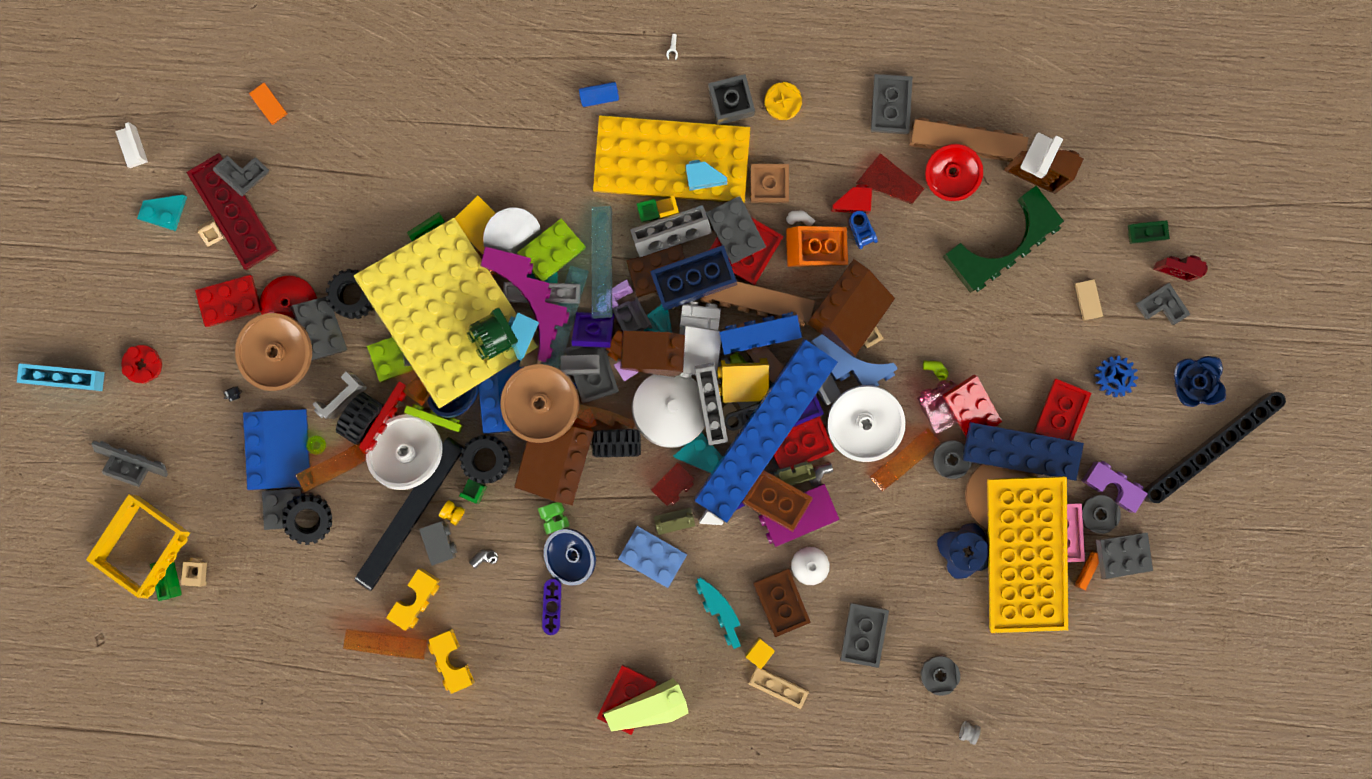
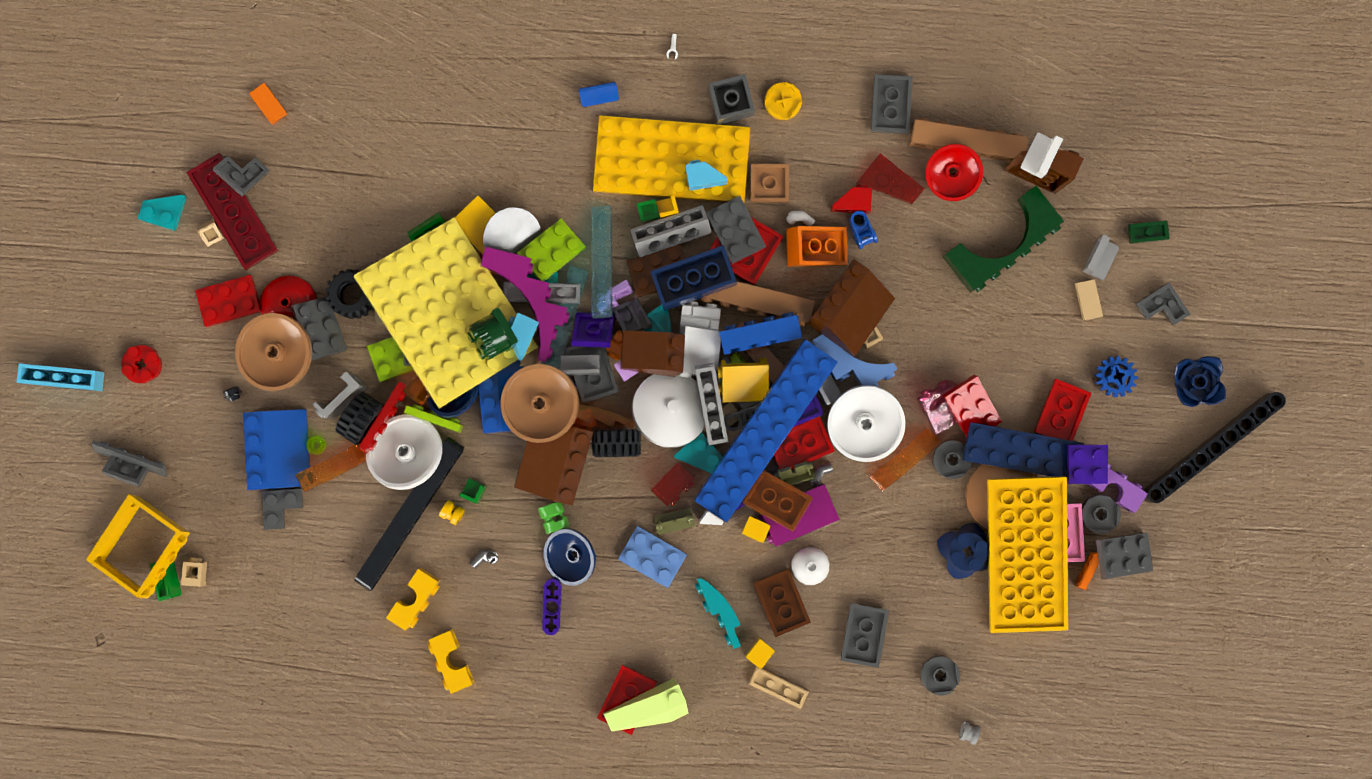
(131, 146): white panel -> none
(313, 533): black tyre -> none
(384, 644): clear orange slope -> none
(438, 542): dark grey brick -> none
(468, 459): black tyre -> none
(756, 529): none -> yellow panel
(937, 367): lime arm -> none
(1087, 464): none -> dark purple plate
(1101, 258): none -> light grey panel
(1185, 269): dark red plate -> none

